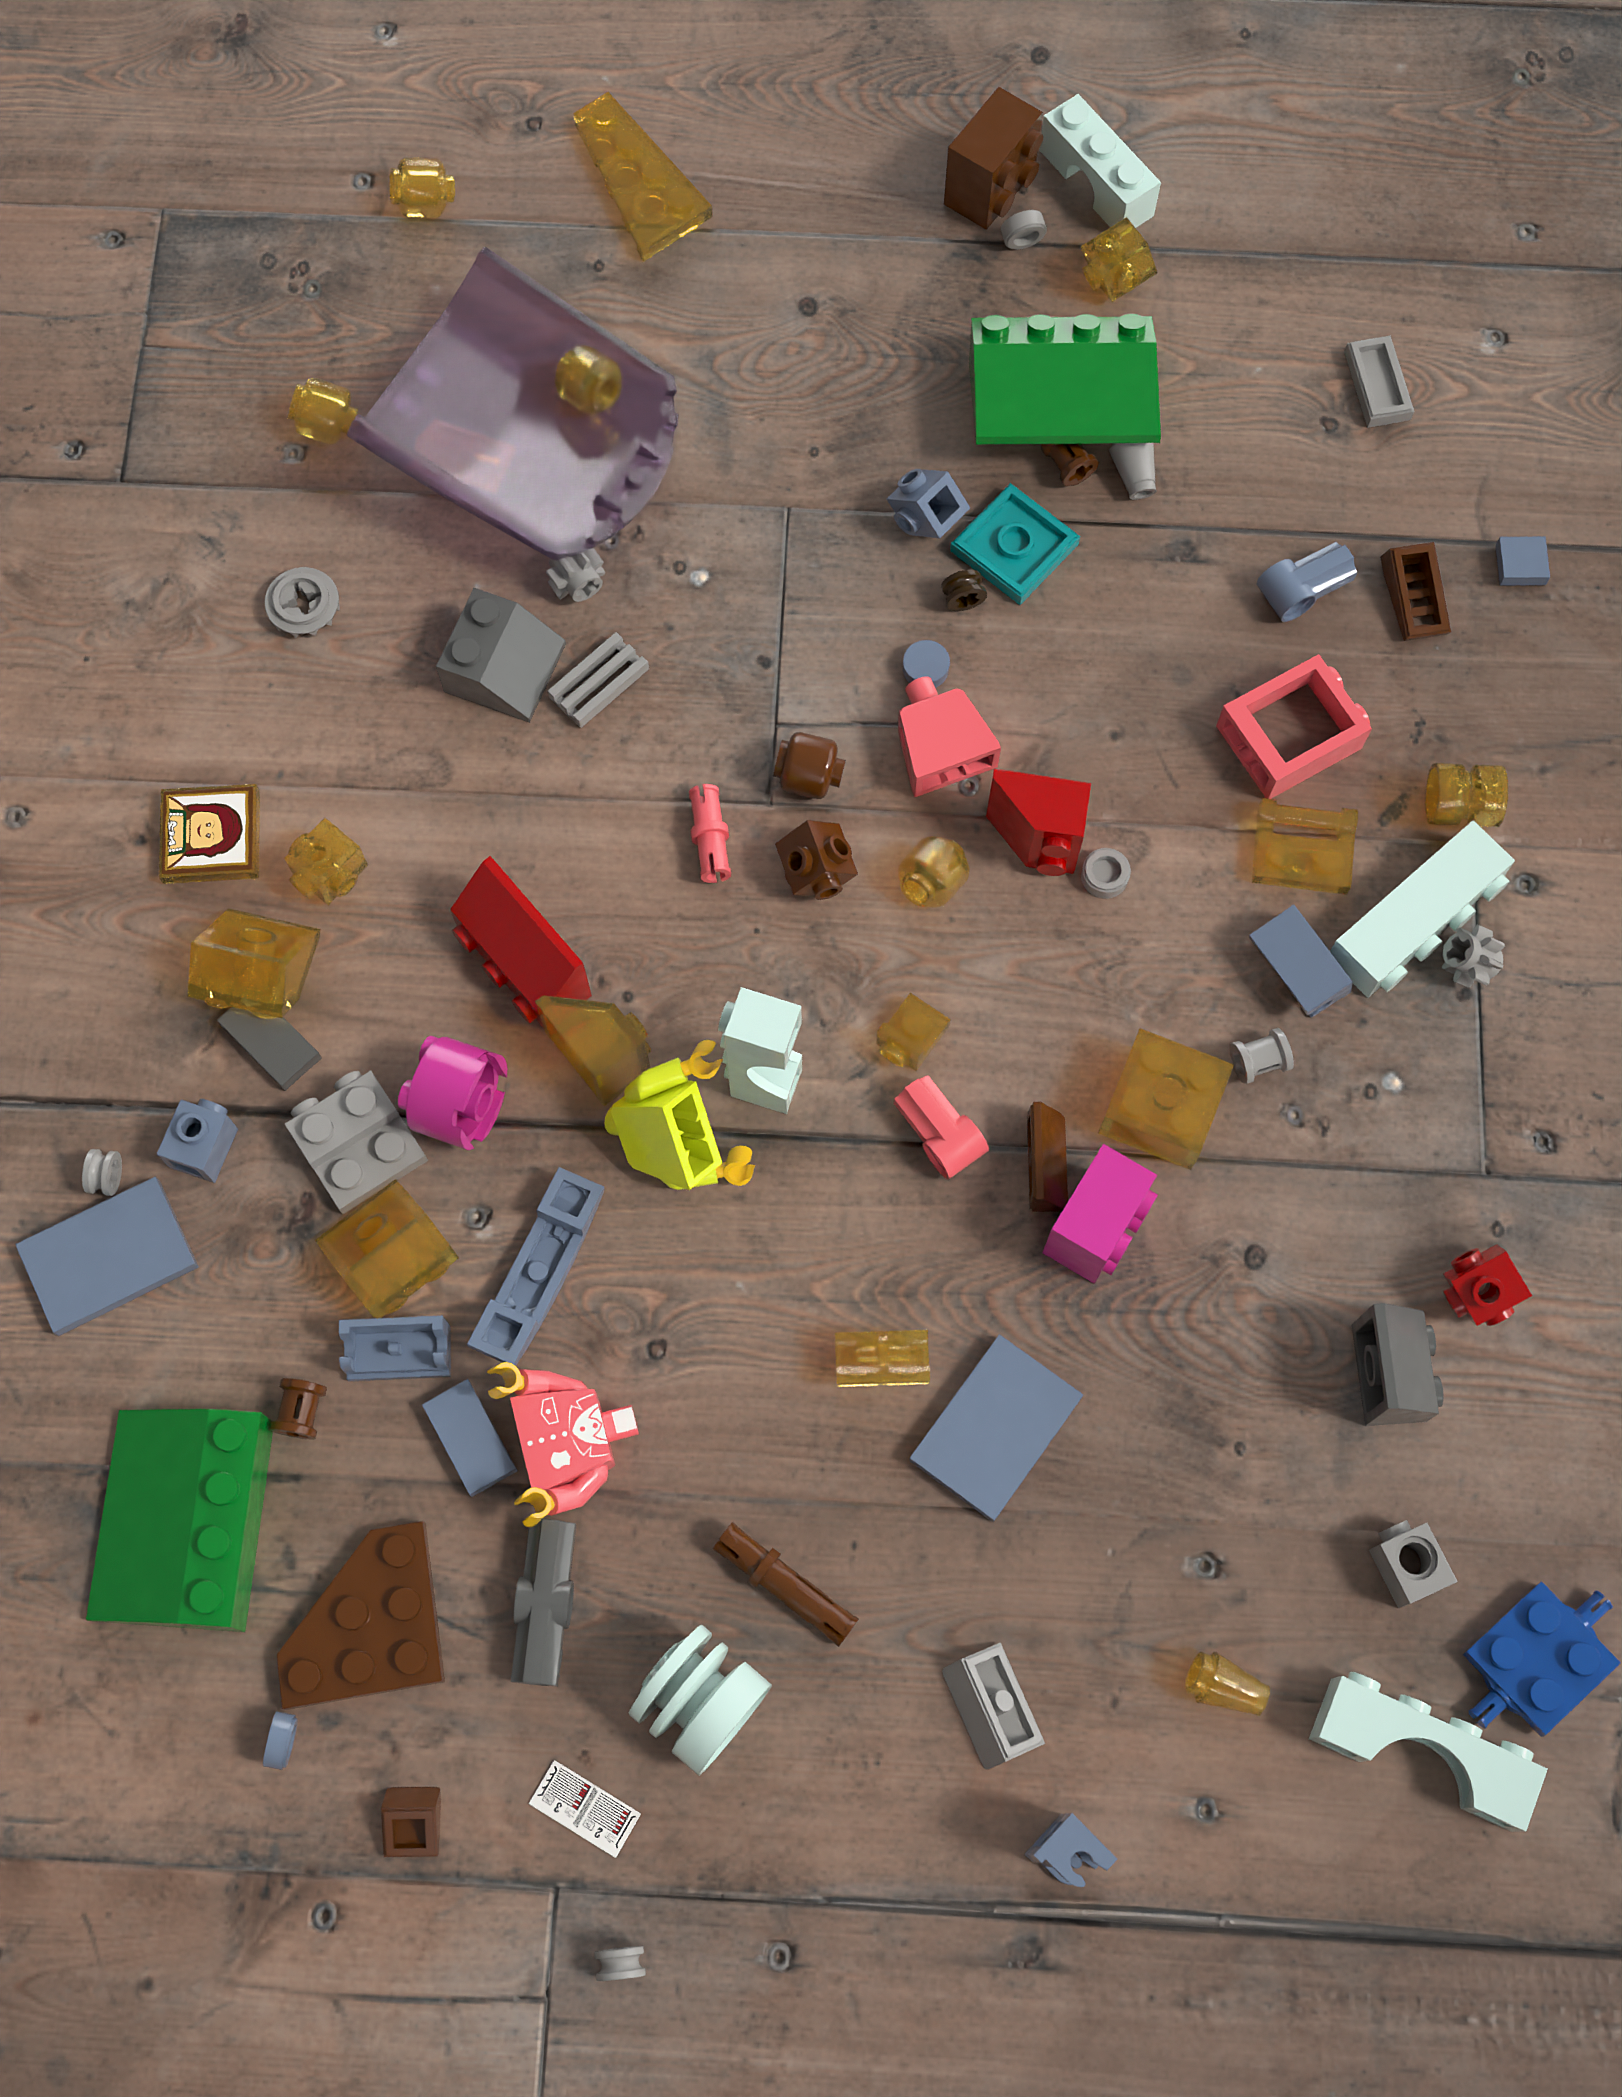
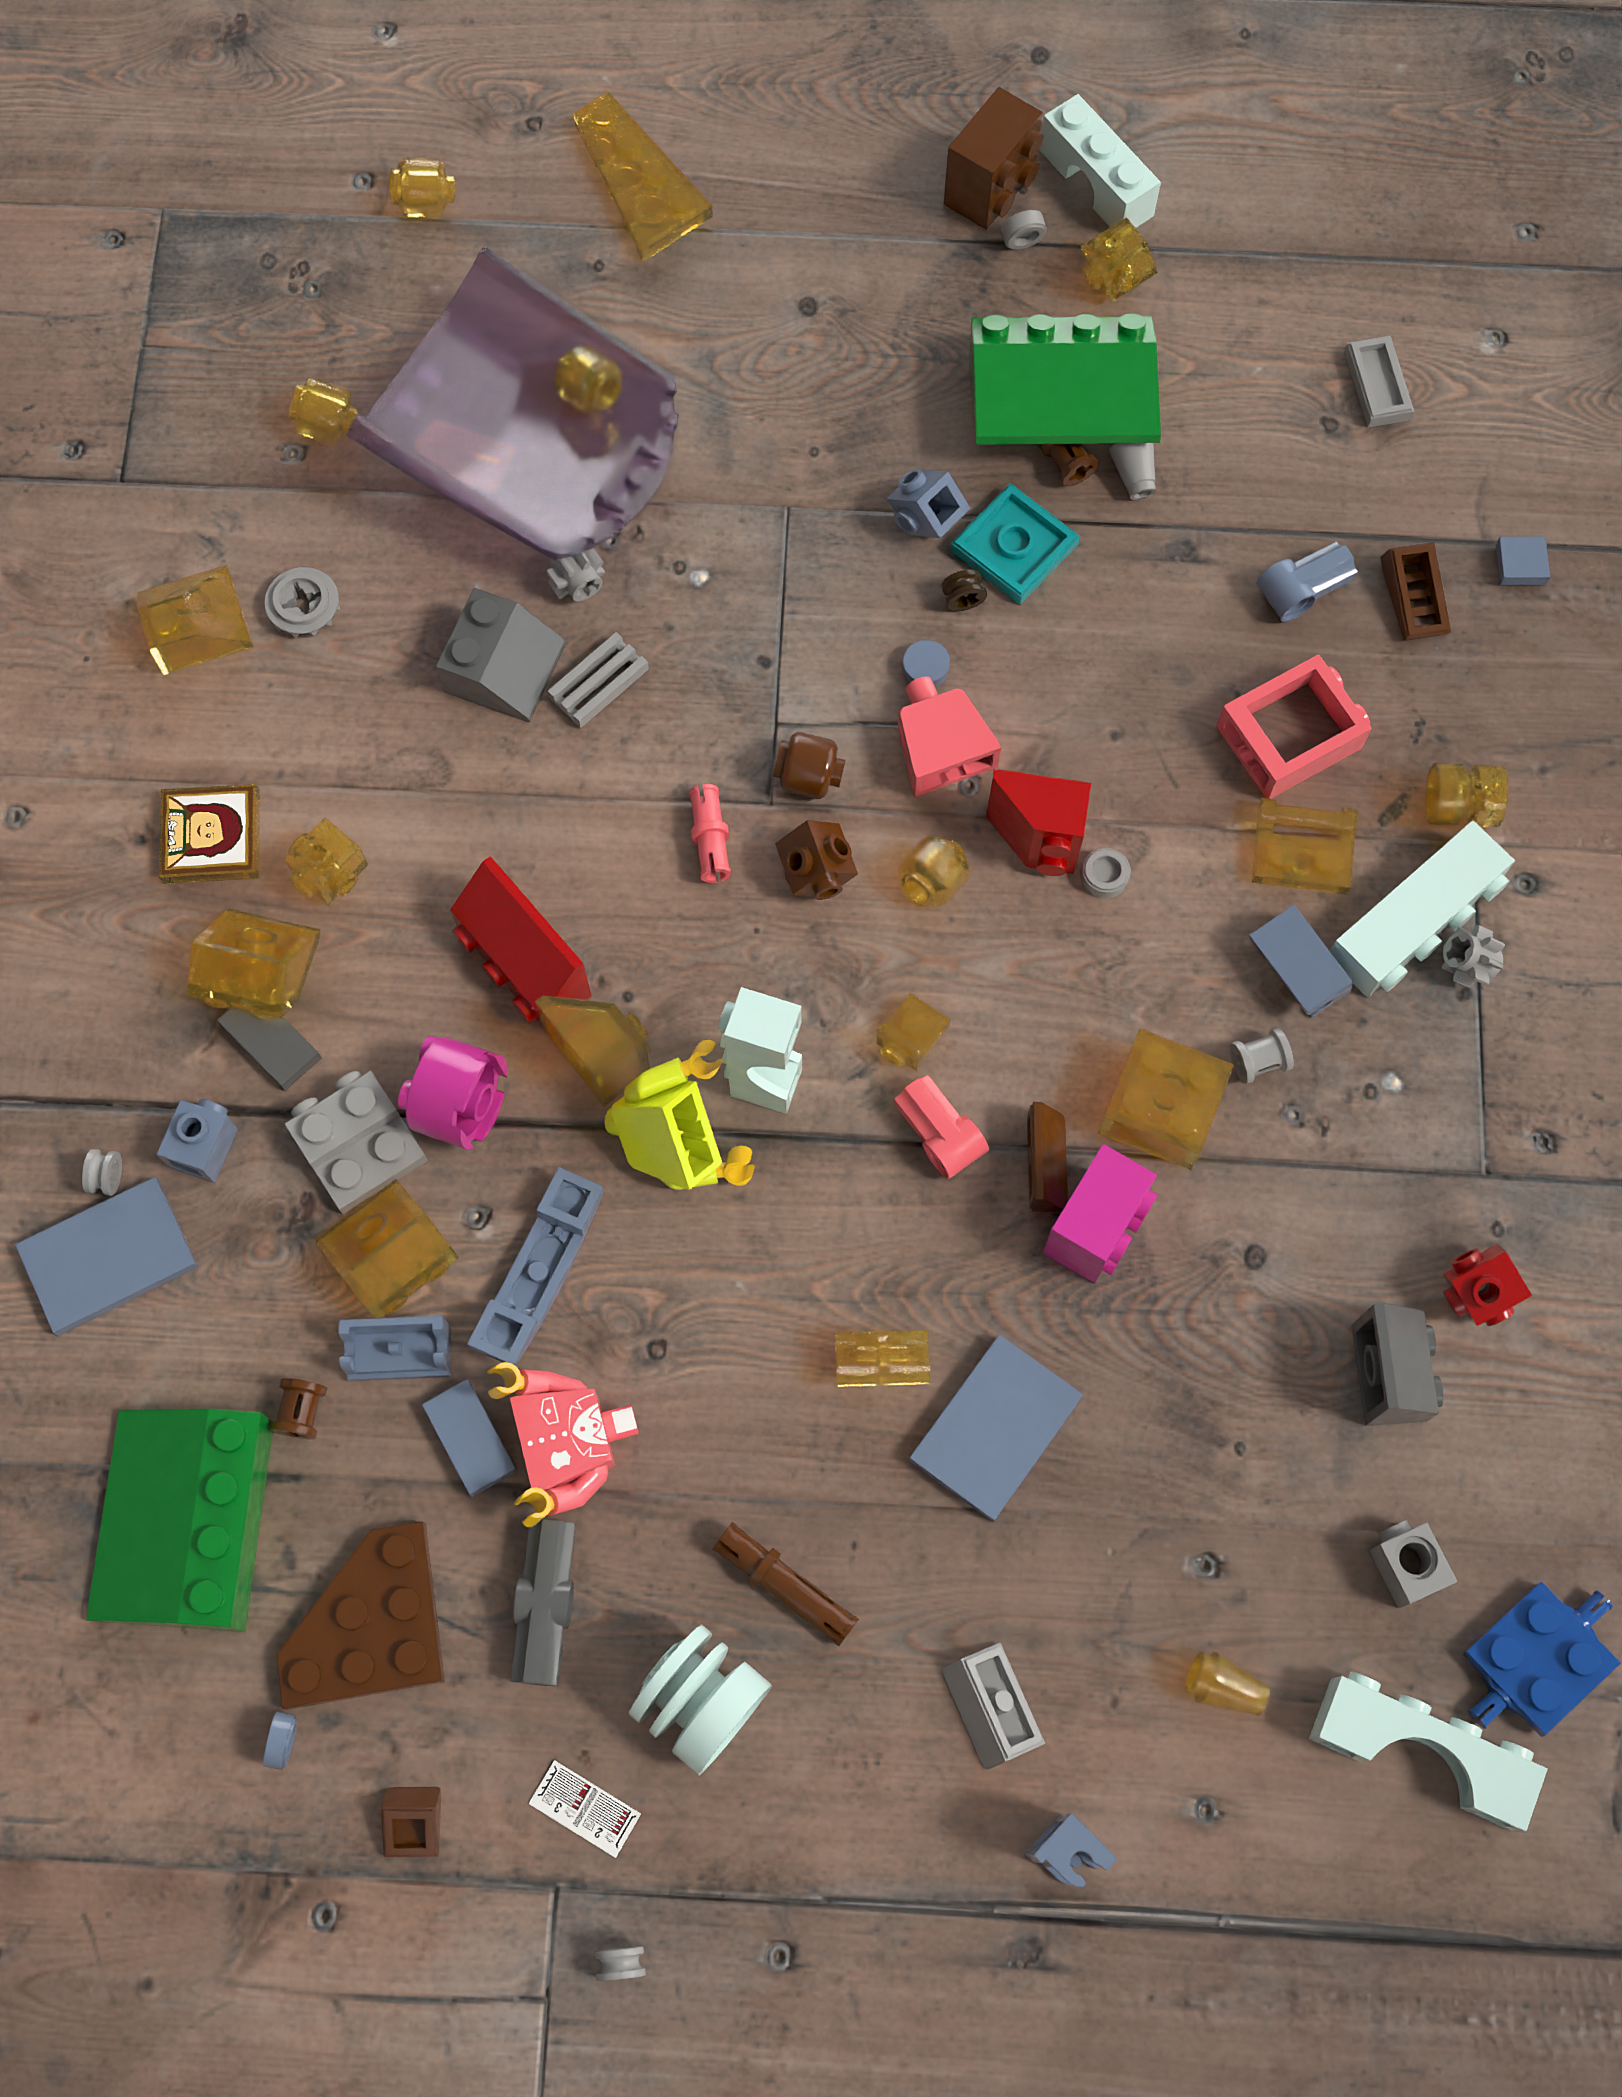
(193, 620): none -> clear yellow slope

